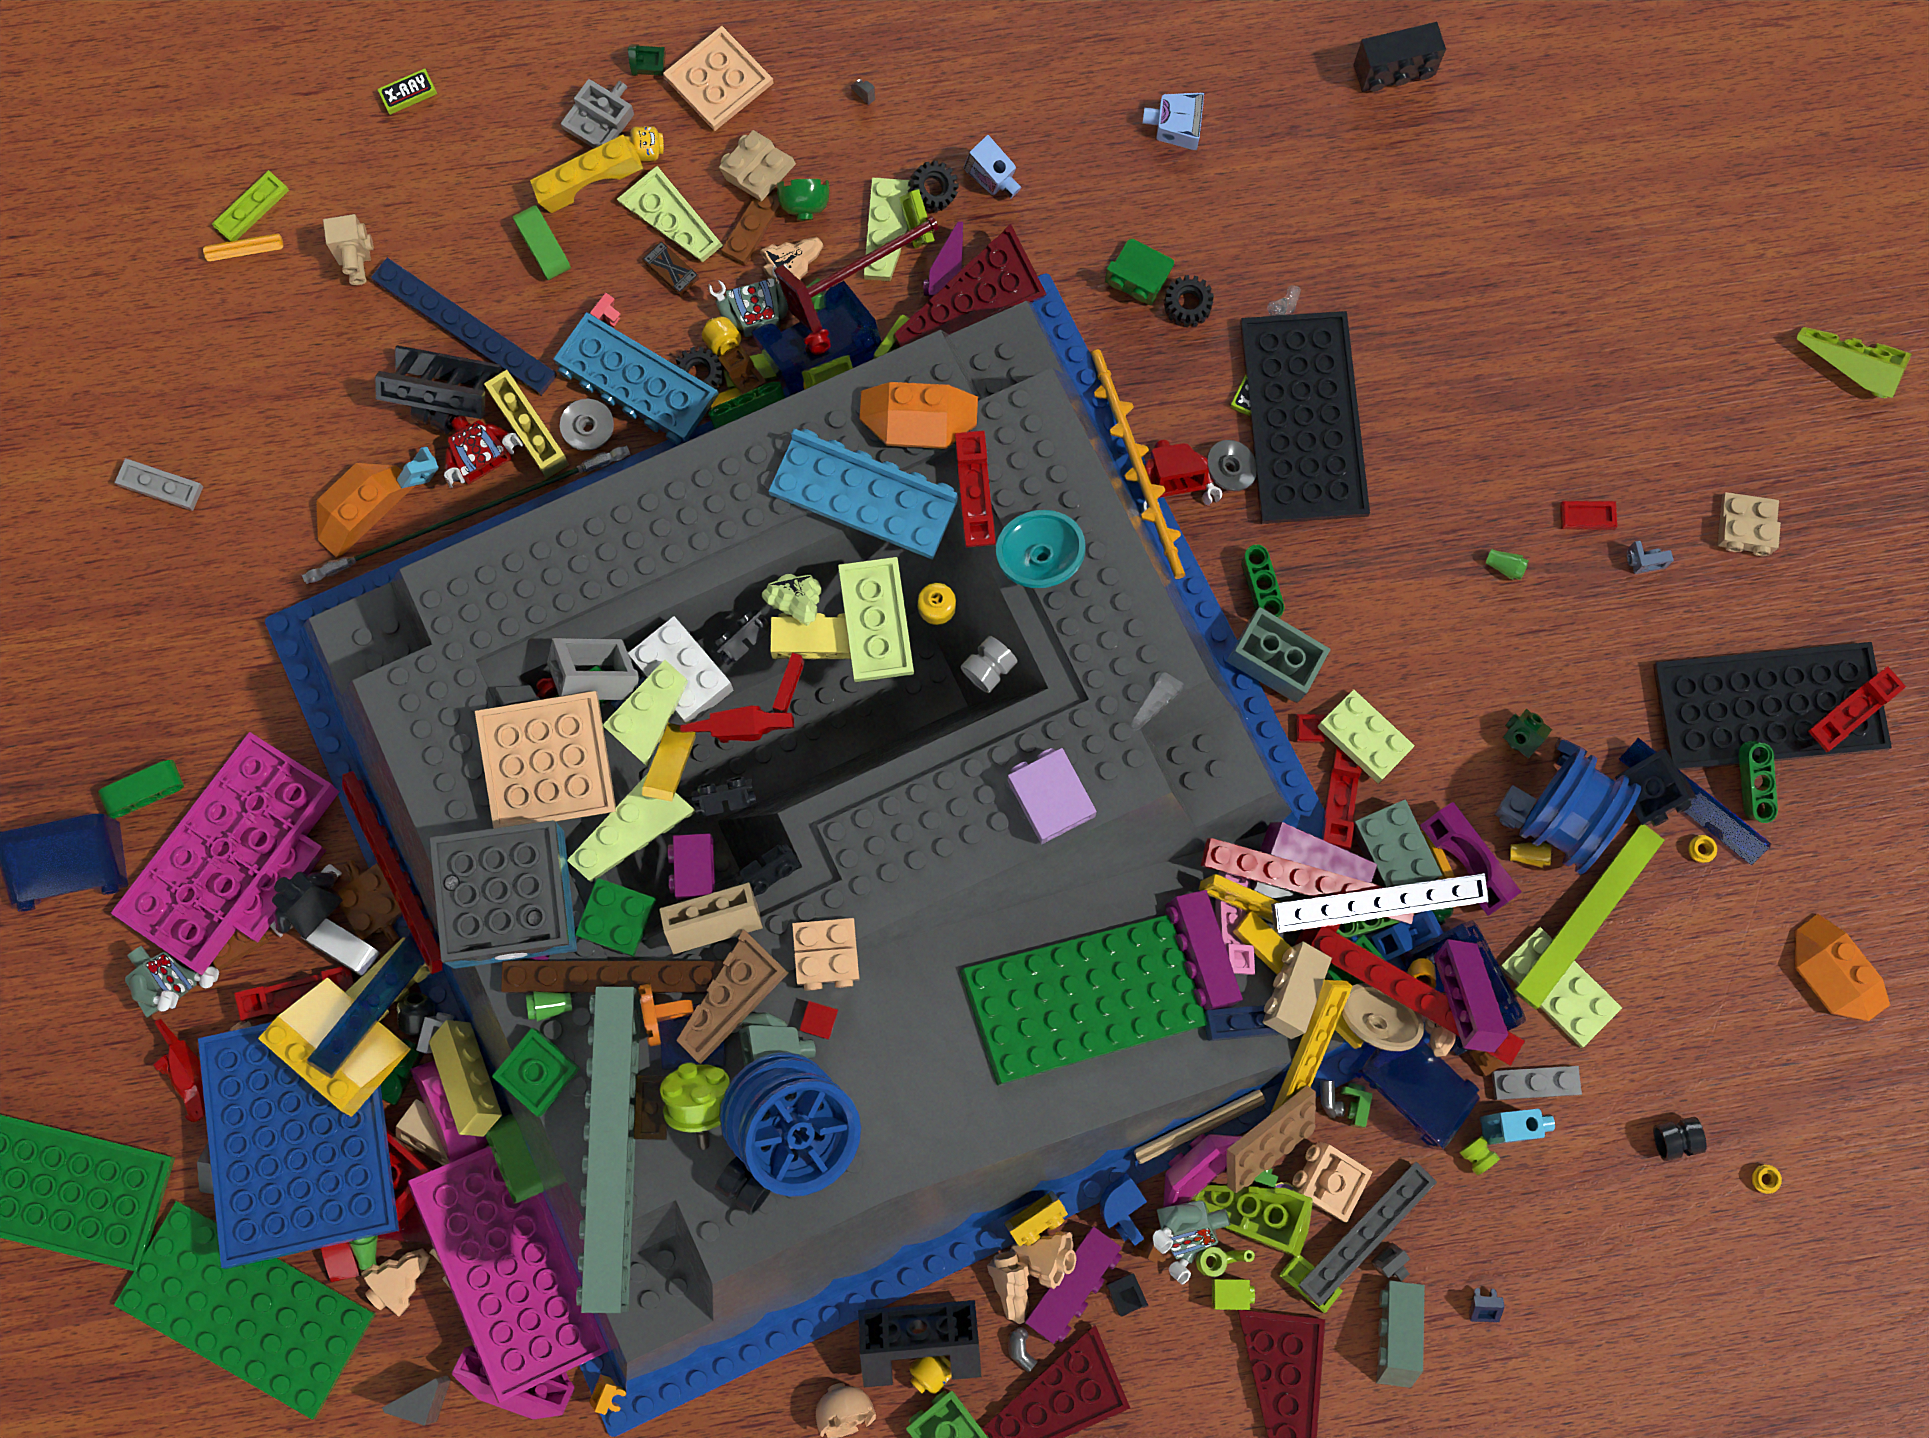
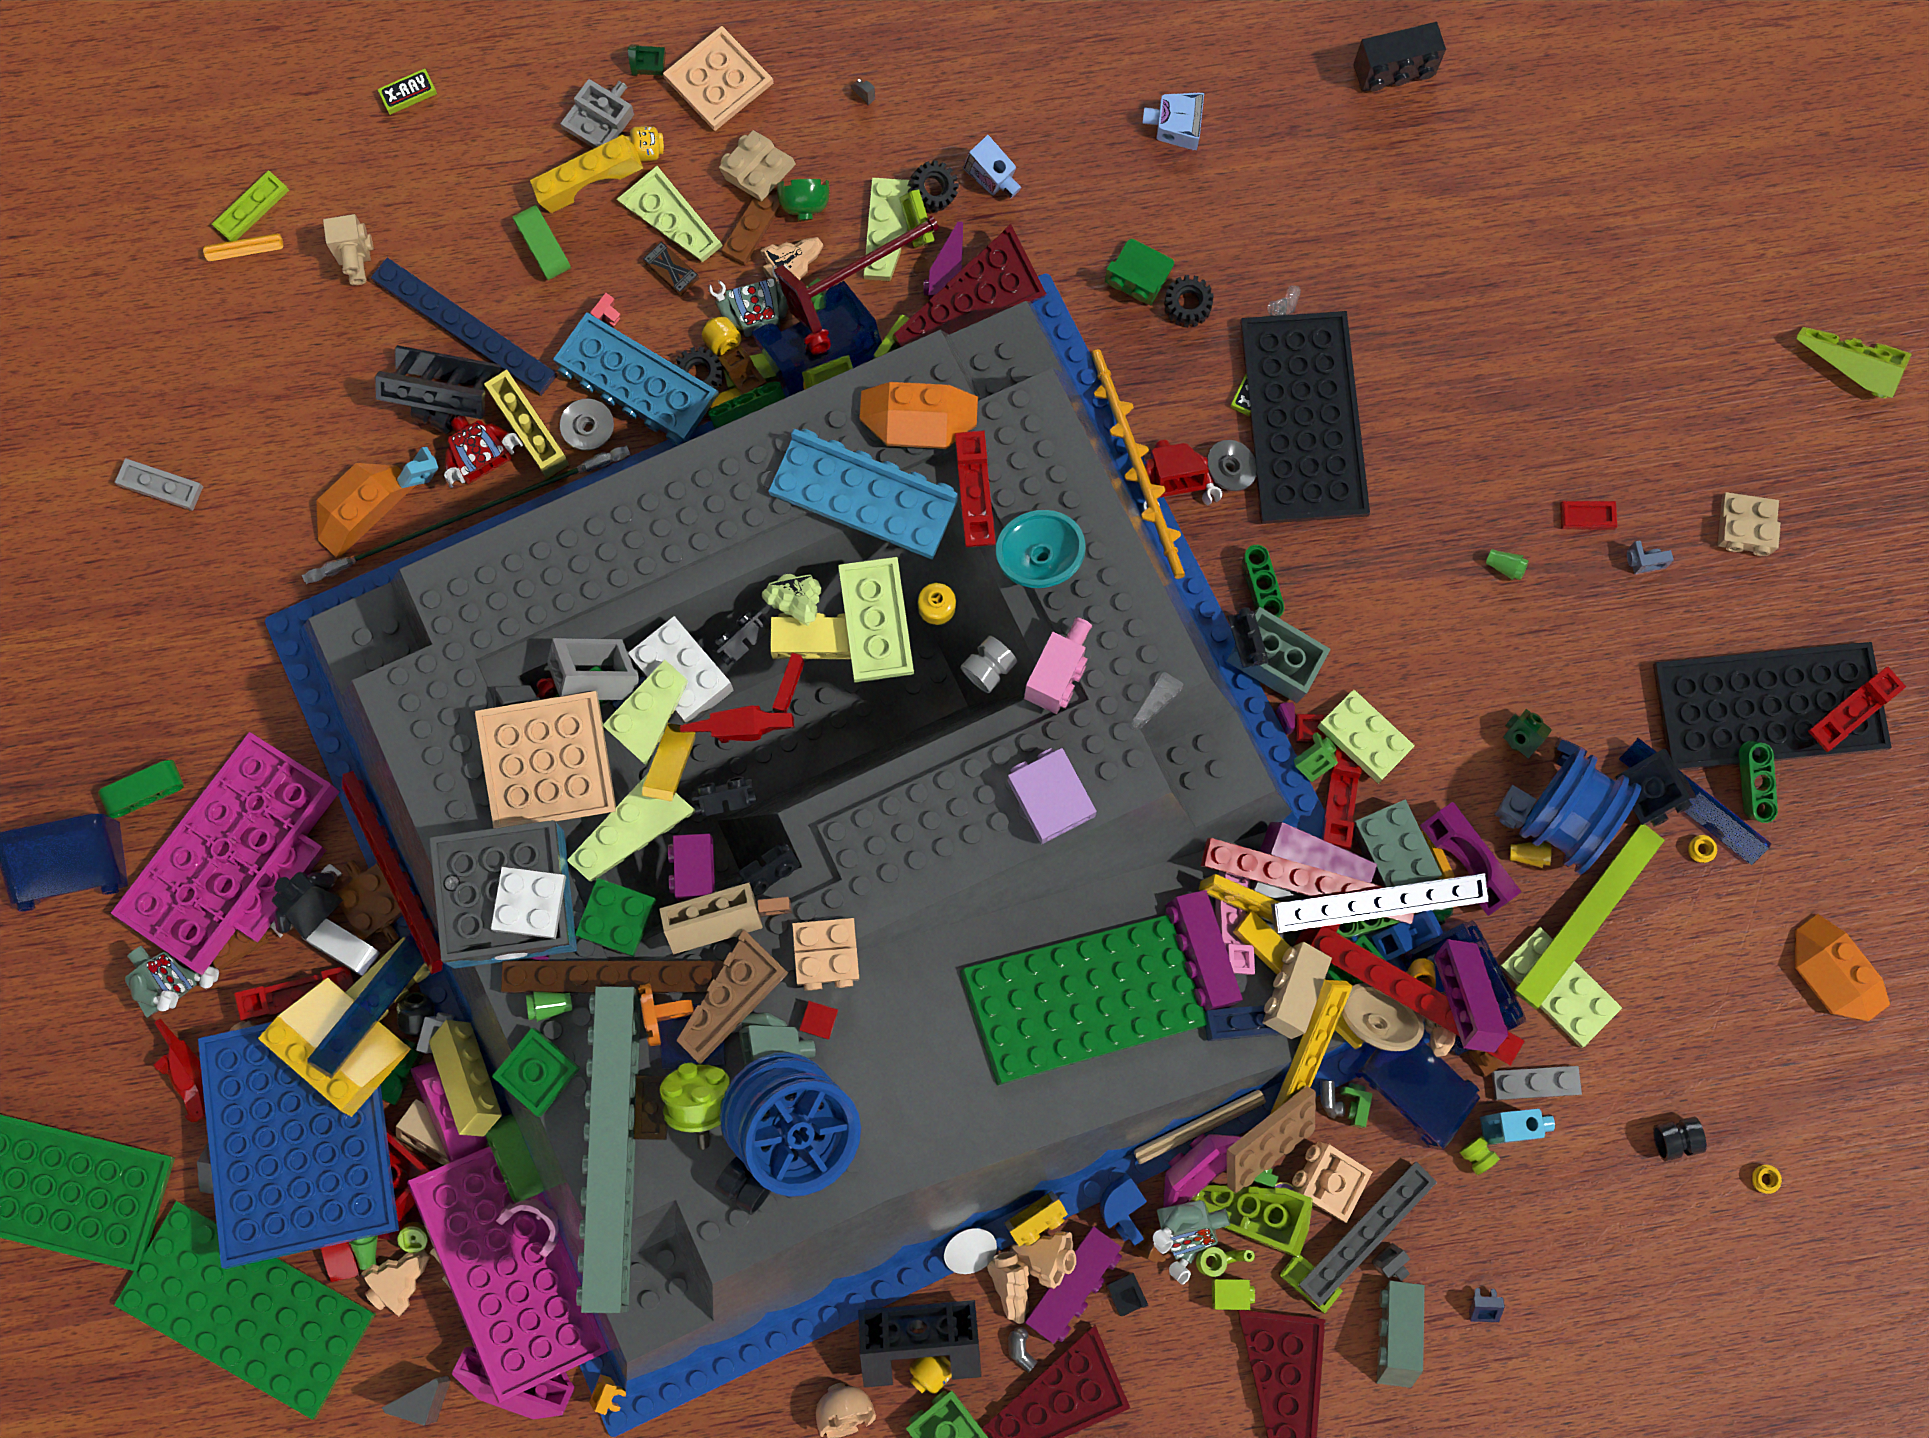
(413, 1237): none -> lime tile
(528, 902): none -> white plate
(542, 1212): none -> bright pink piece
(774, 906): none -> nougat tile
(970, 1251): none -> white sticker
(1058, 667): none -> bright pink brick
(1248, 638): none -> black hinge
(1286, 715): none -> magenta slope
(1317, 758): none -> bright green bracket

